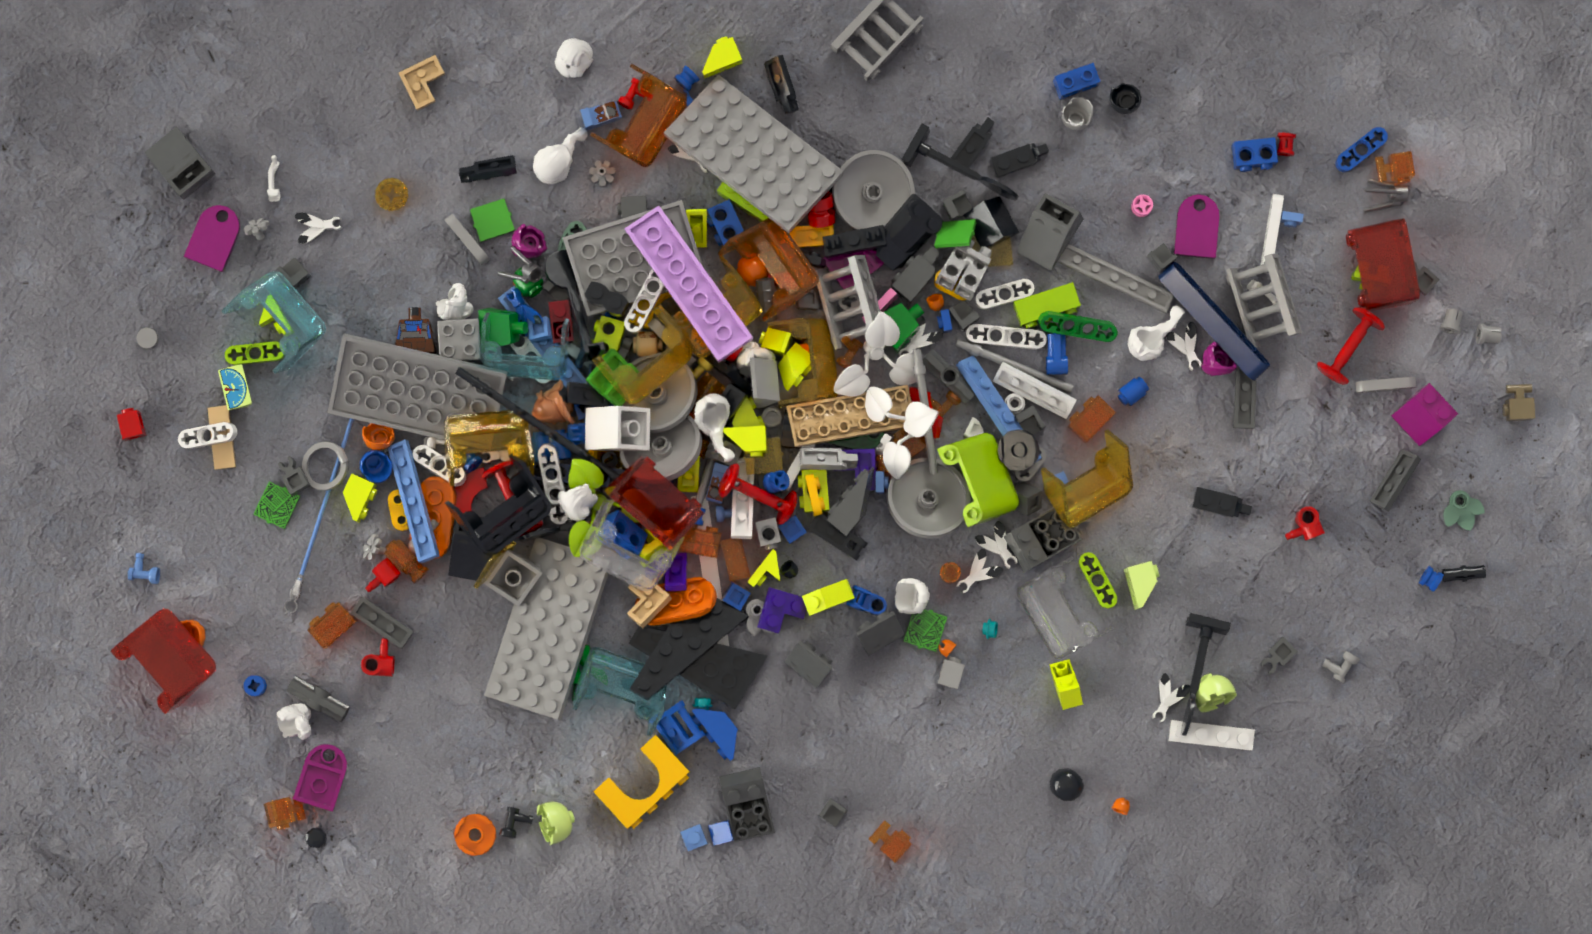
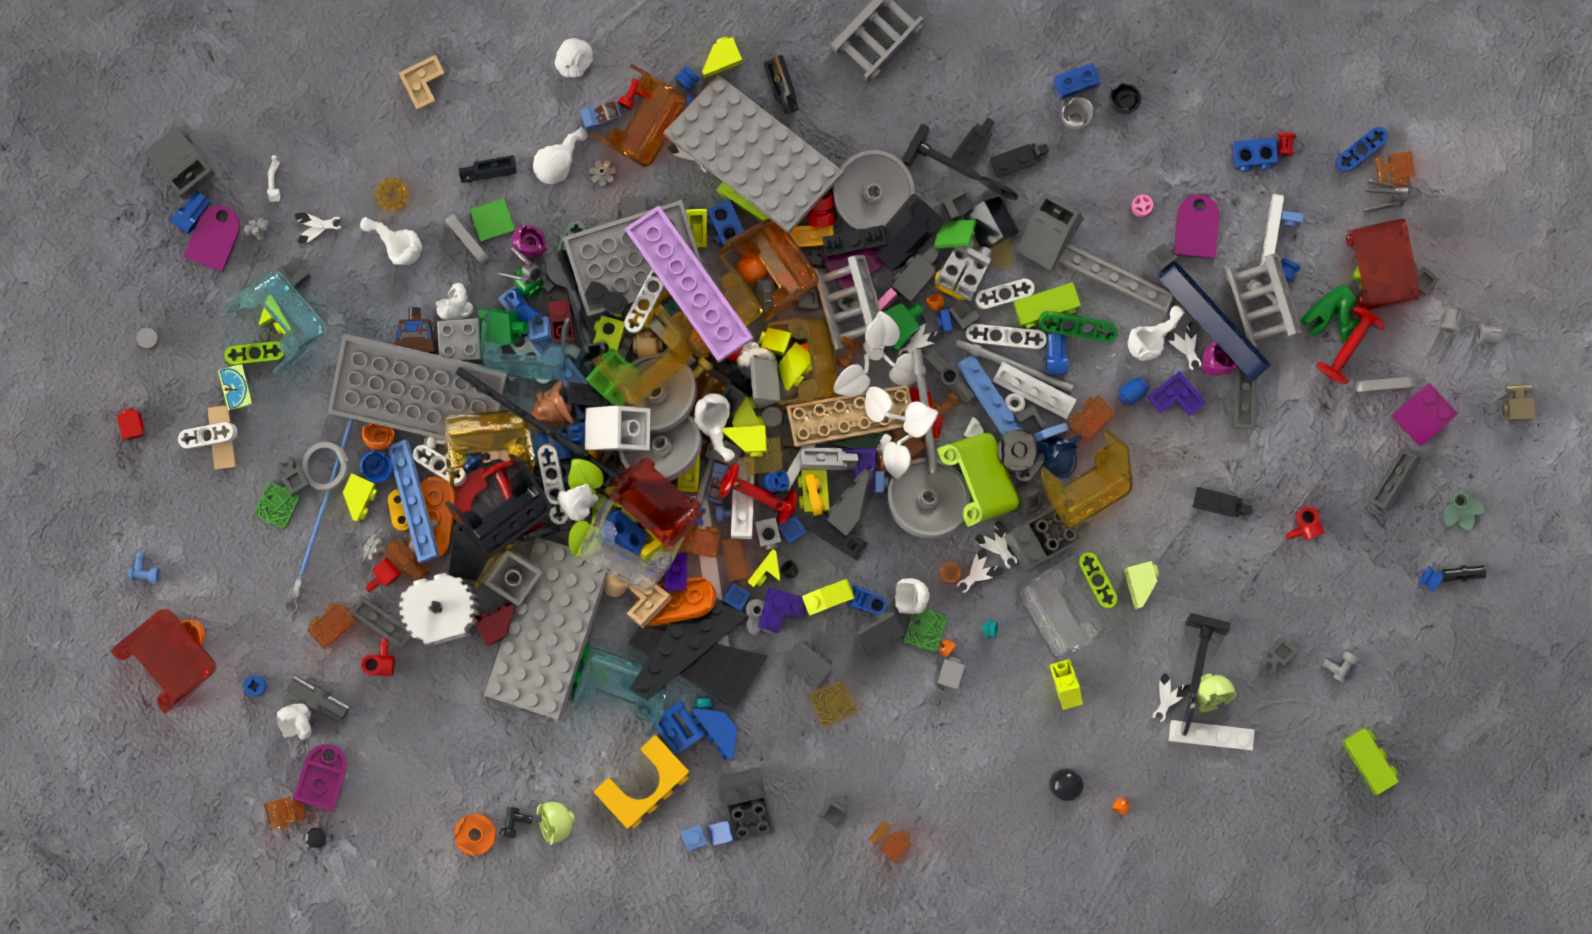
(188, 216): none -> blue piece
(402, 246): none -> white hair
(439, 609): none -> white piece
(495, 626): none -> dark red slope
(614, 587): none -> tan head
(671, 303): none -> teal plate
(832, 703): none -> clear yellow piece
(1051, 432): none -> light blue tile
(1061, 455): none -> dark blue helmet
(1178, 390): none -> dark purple plate
(1289, 268): none -> blue wheel
(1324, 309): none -> green piece
(1370, 761): none -> lime brick

